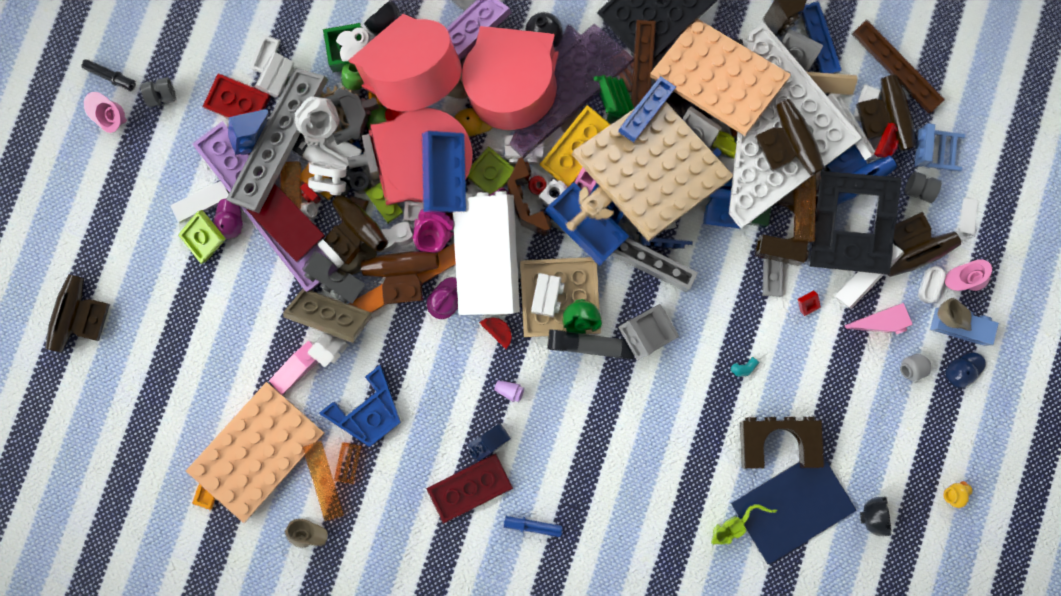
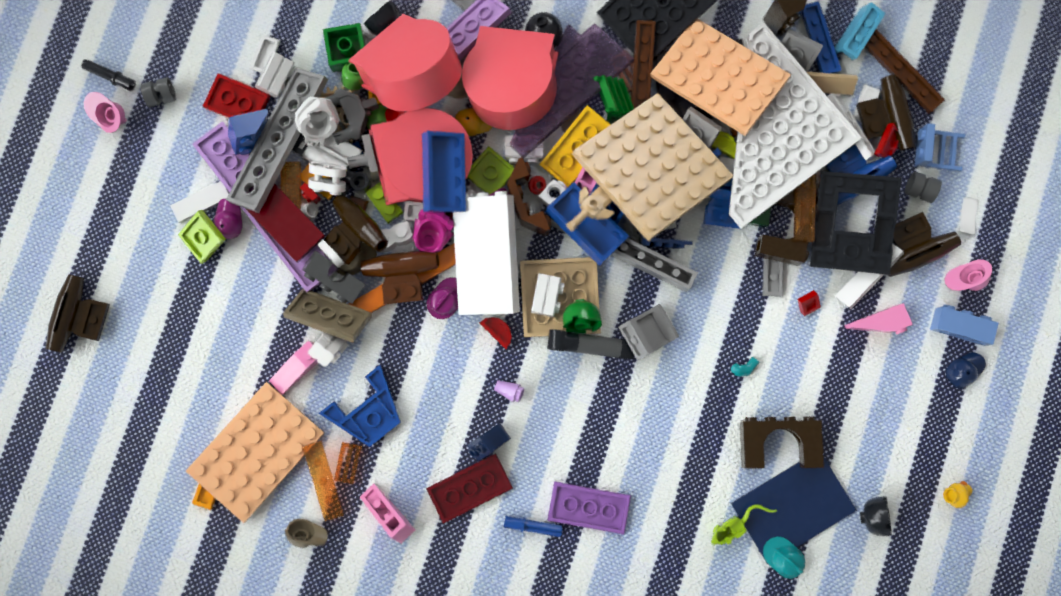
(349, 43): white plate -> none
(387, 514): none -> bright pink slope
(589, 507): none -> medium lavender tile
(646, 109): plate -> none
(784, 557): none -> teal piece
(790, 141): dark brown plate -> none
(860, 30): none -> medium azure panel
(915, 367): light grey head -> none
(931, 284): white tile -> none
(955, 314): dark tan cap -> none

